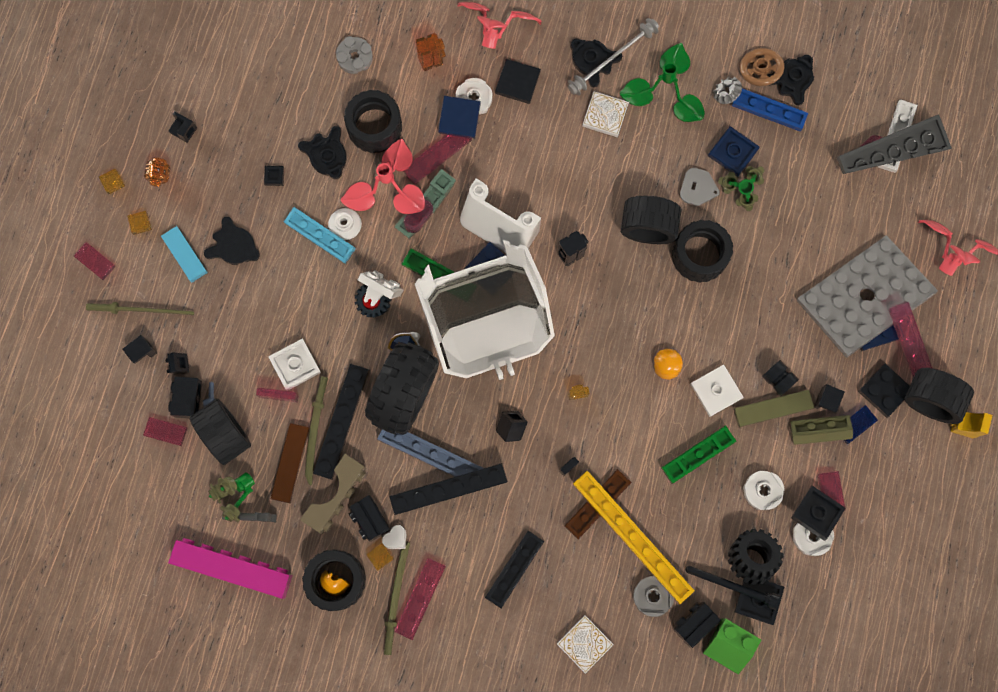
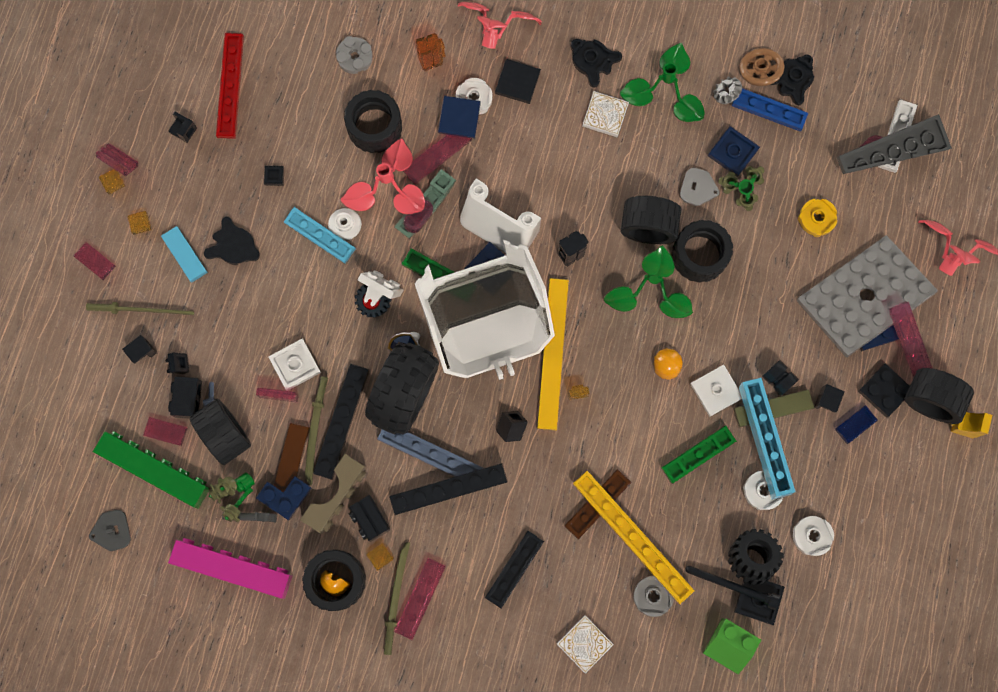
(105, 531): none -> dark grey piece
(119, 158): none -> clear pink tile
(152, 470): none -> green brick
(157, 171): clear orange head -> none
(230, 85): none -> red tile
(284, 502): none -> dark blue plate
(326, 154): black tile -> none
(396, 538): white tile -> none
(553, 357): none -> yellow tile
(569, 466): black tile -> none
(646, 30): light grey axle -> none
(656, 265): none -> green plant
(696, 624): black brick -> none
(766, 438): none -> medium azure brick
(807, 219): none -> yellow plate
(818, 513): black plate -> none
(821, 429): olive slope -> none
(831, 486): clear pink tile -> none

